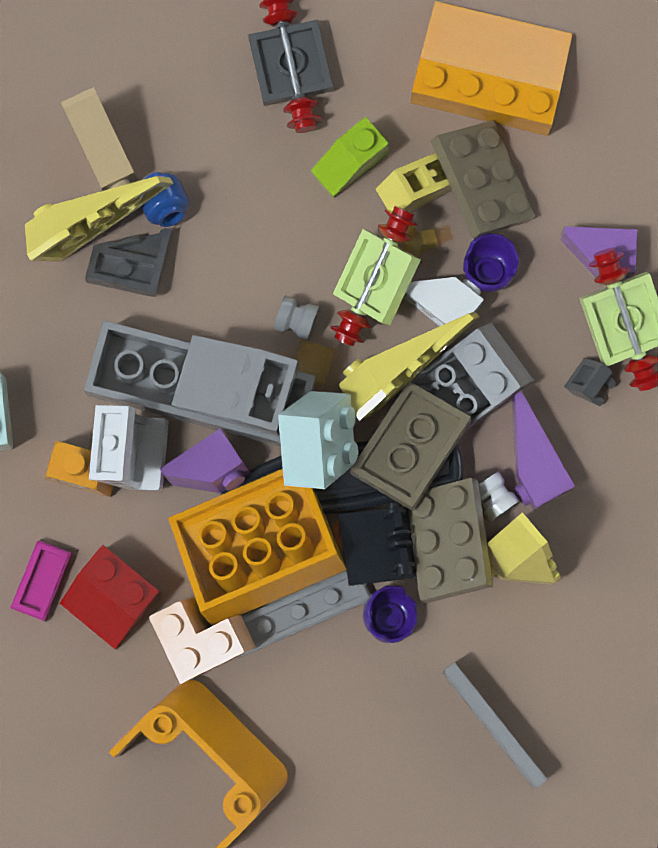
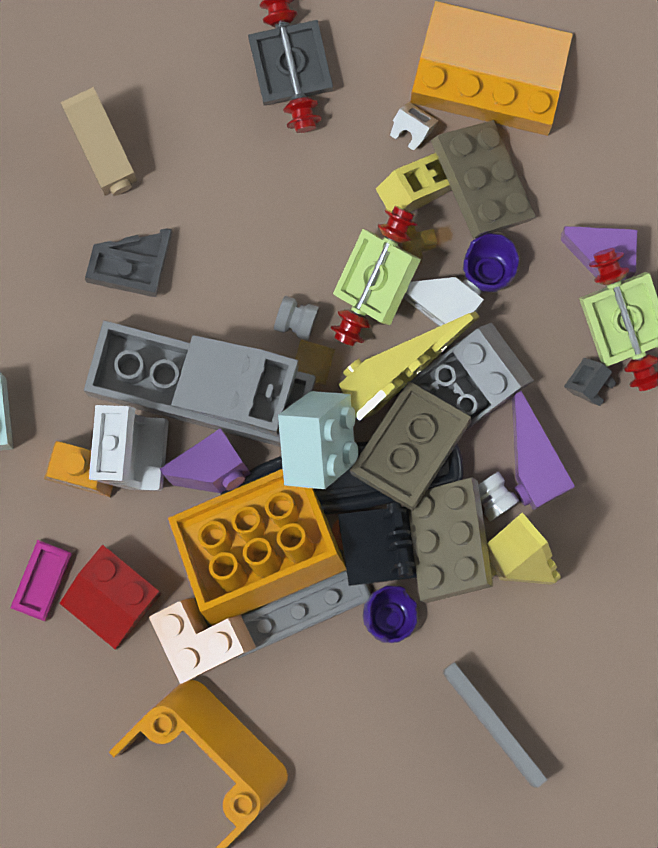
(71, 224): light yellow wedge -> none
(169, 205): blue head -> none
(350, 157): lime slope -> none
(415, 121): none -> white tile

